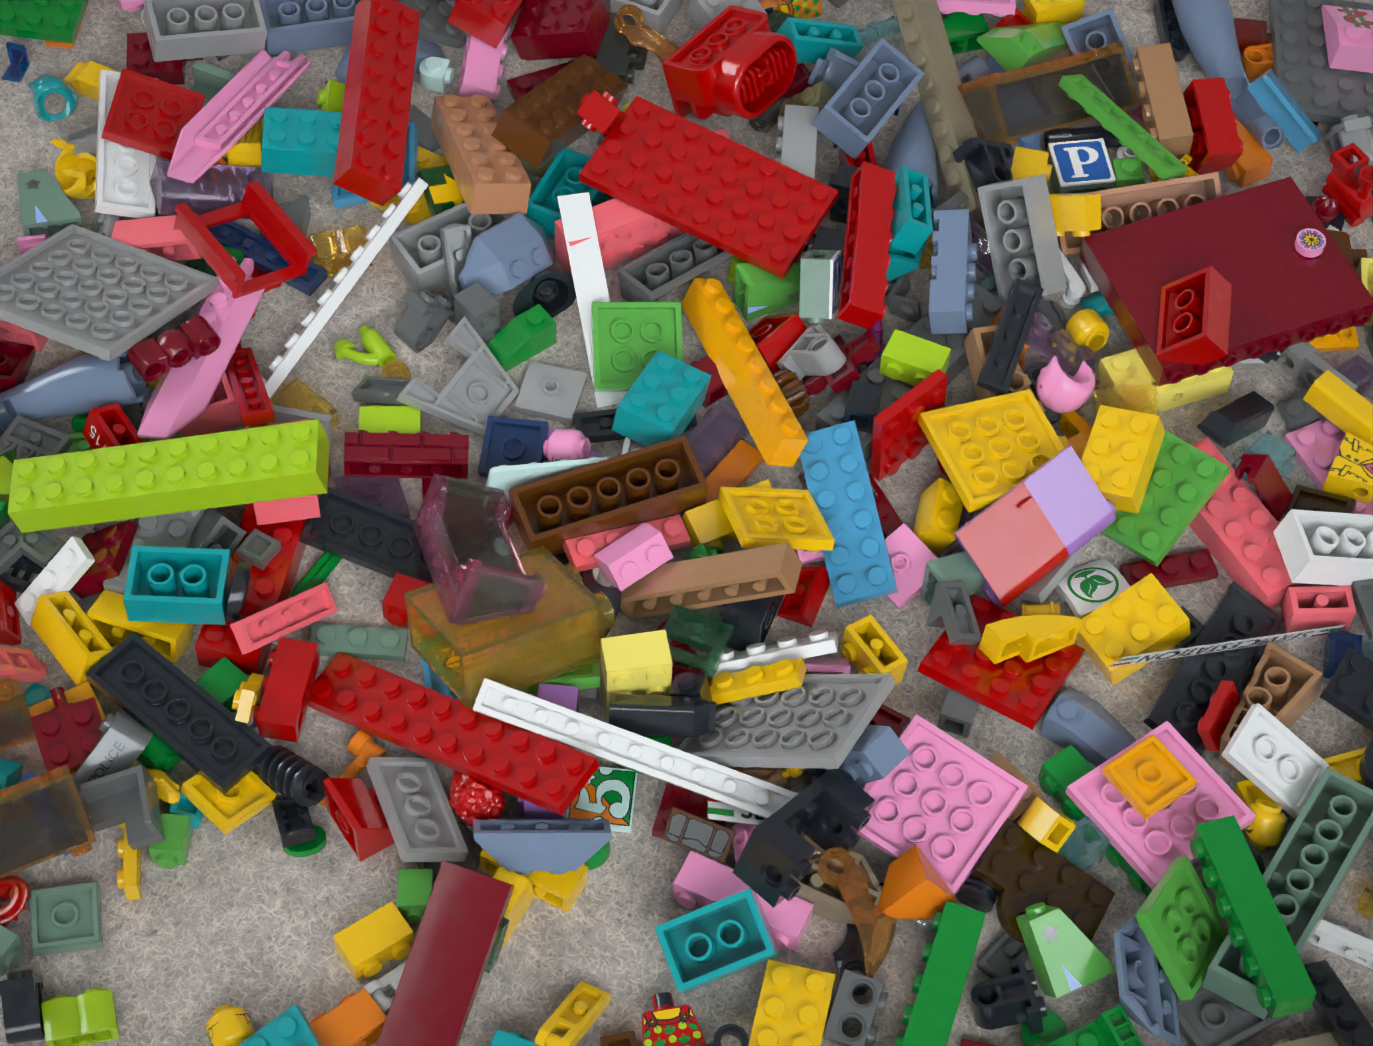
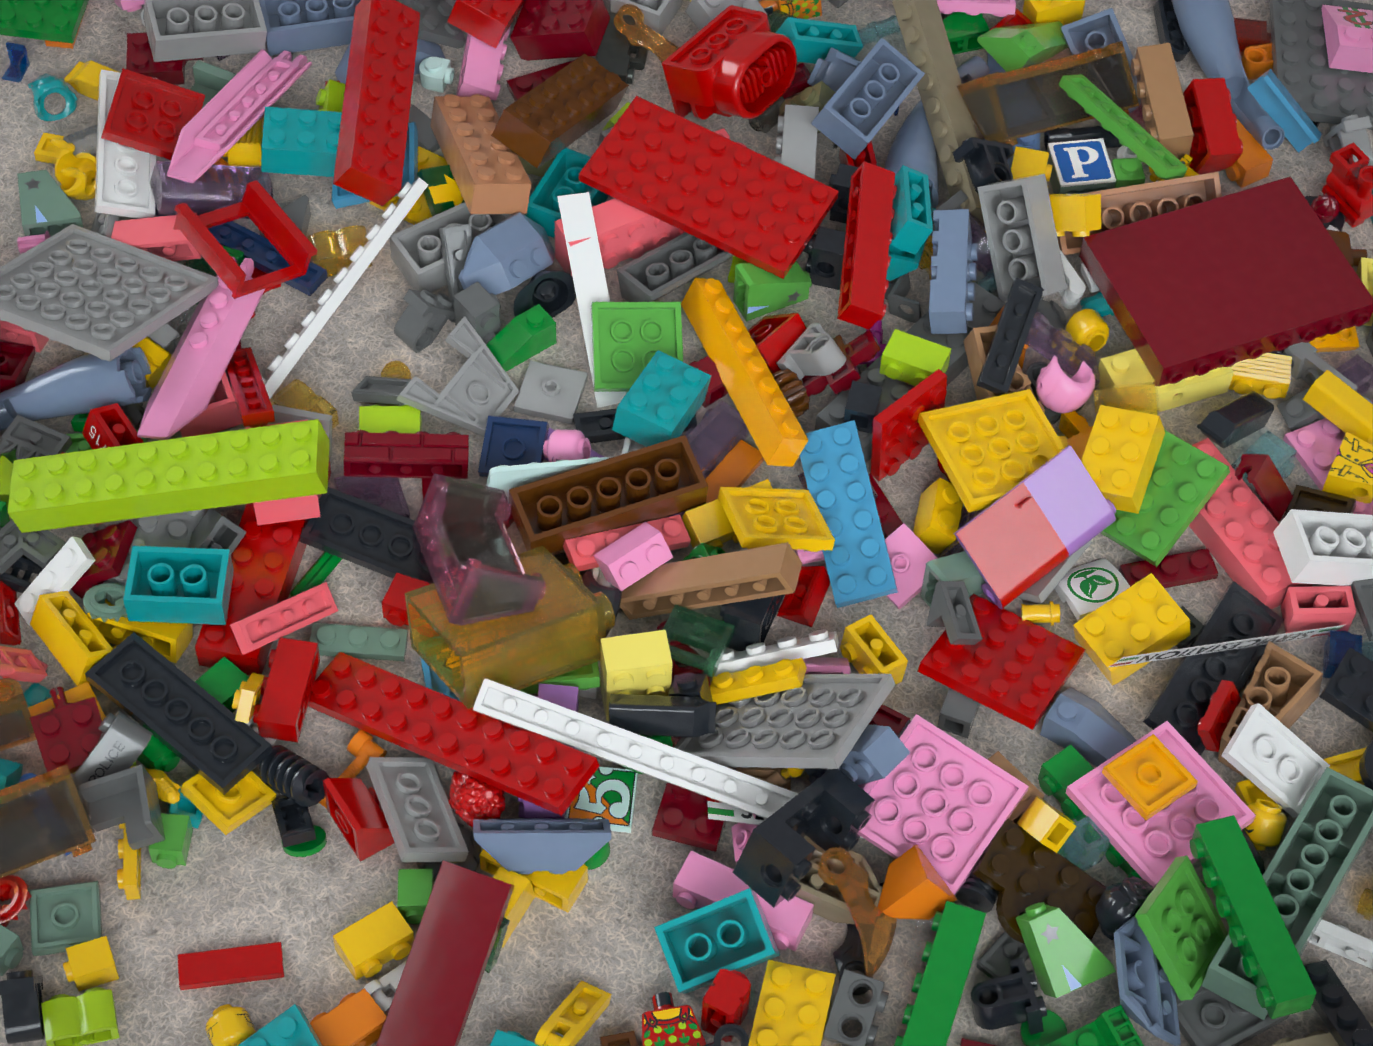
(46, 150): none -> yellow plate
(90, 964): none -> yellow brick
(95, 601): none -> sand green gear
(174, 348): dark red piece -> none
(230, 966): none -> red tile
(238, 590): black tile -> none
(259, 549): dark grey tile -> none
(378, 349): lime plant -> none
(600, 112): red brick -> none
(699, 834): tile -> none
(725, 1002): none -> red brick
(819, 284): piece -> none
(1028, 636): yellow slope -> none
(1120, 903): none -> black hair
(1194, 318): red slope -> none
(1266, 375): none -> yellow brick
(1310, 243): tile -> none

